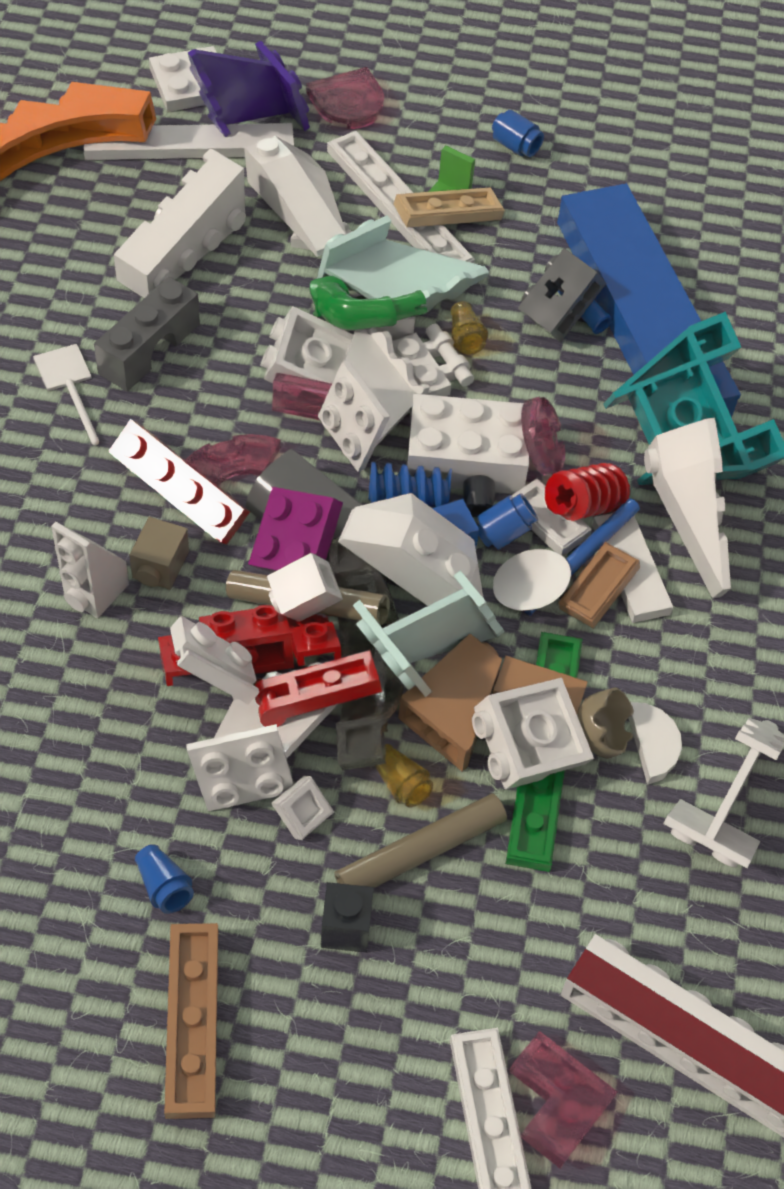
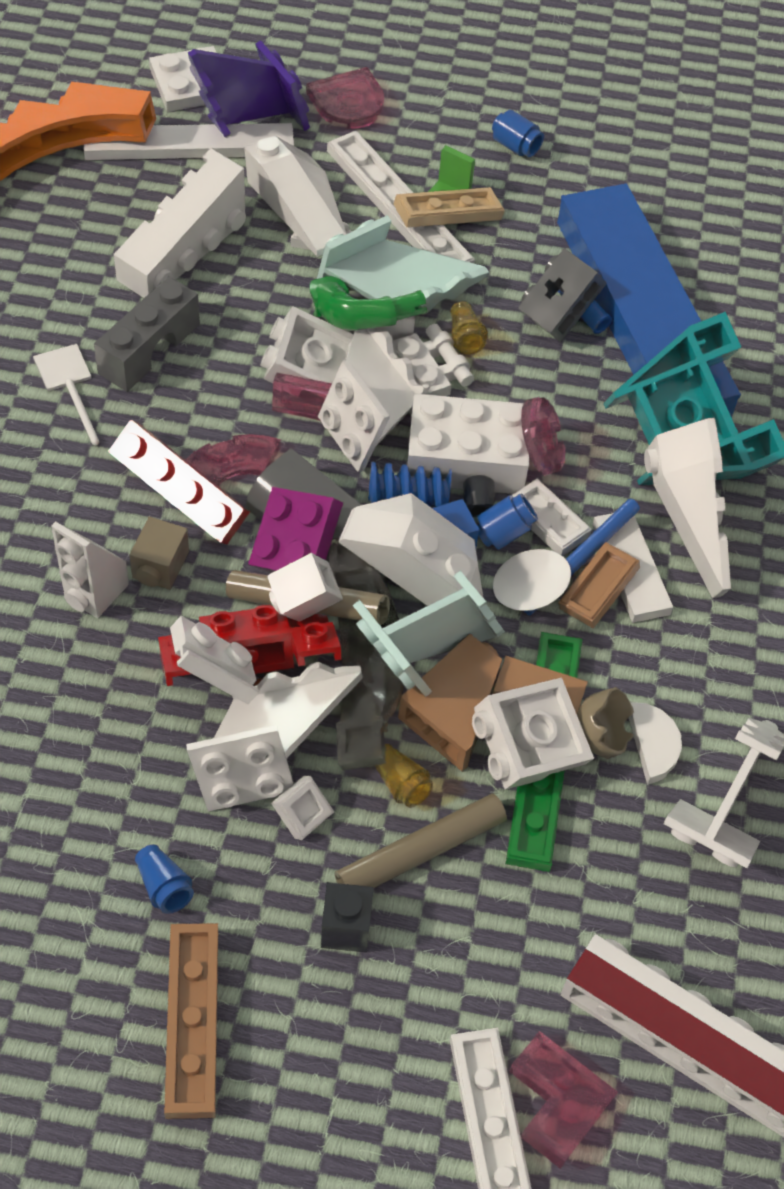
(316, 687): red plate -> none
(587, 491): red piece -> none

